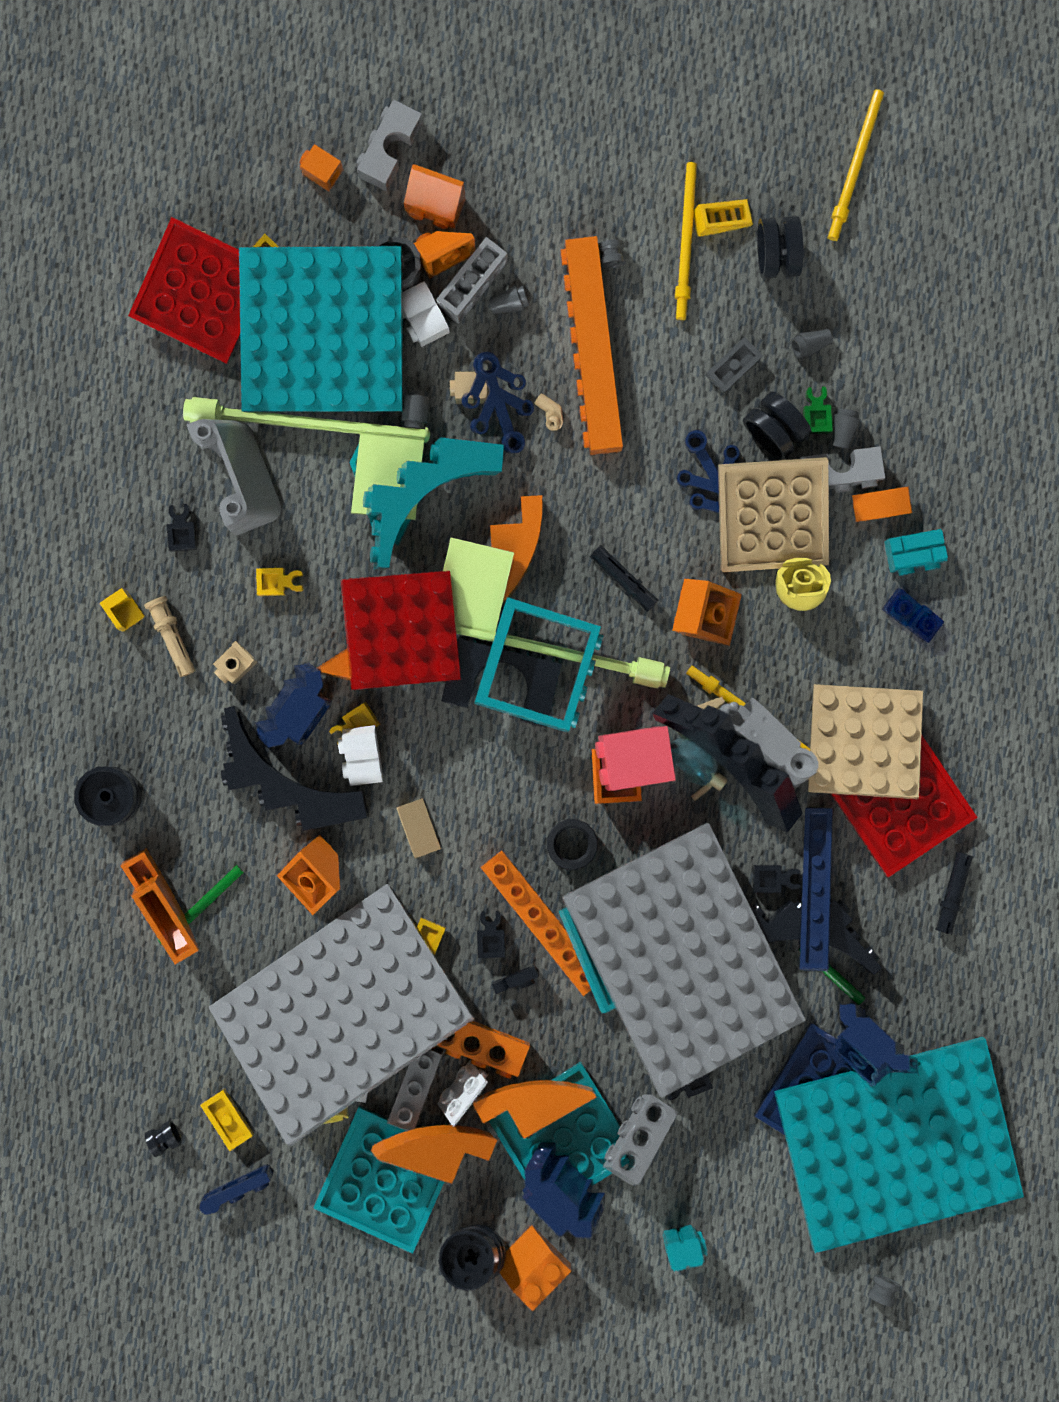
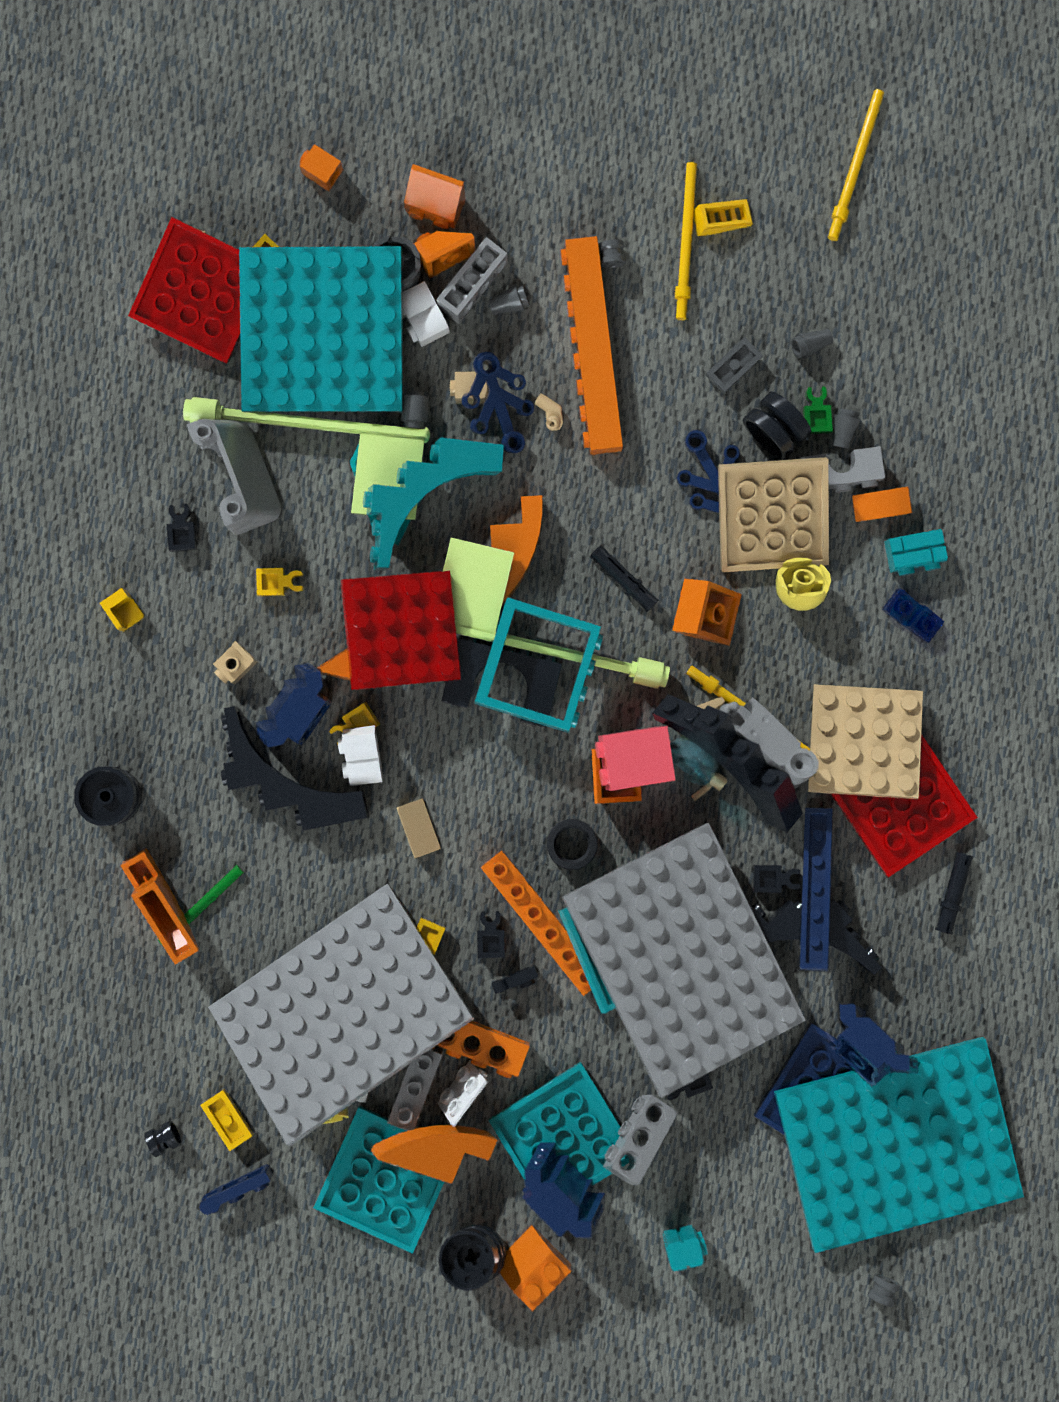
(166, 625): tan pin -> none
(313, 874): orange slope -> none
(397, 124): light grey arch -> none
(533, 1103): orange slope -> none
(780, 247): black wheel -> none
(844, 985): green bar -> none

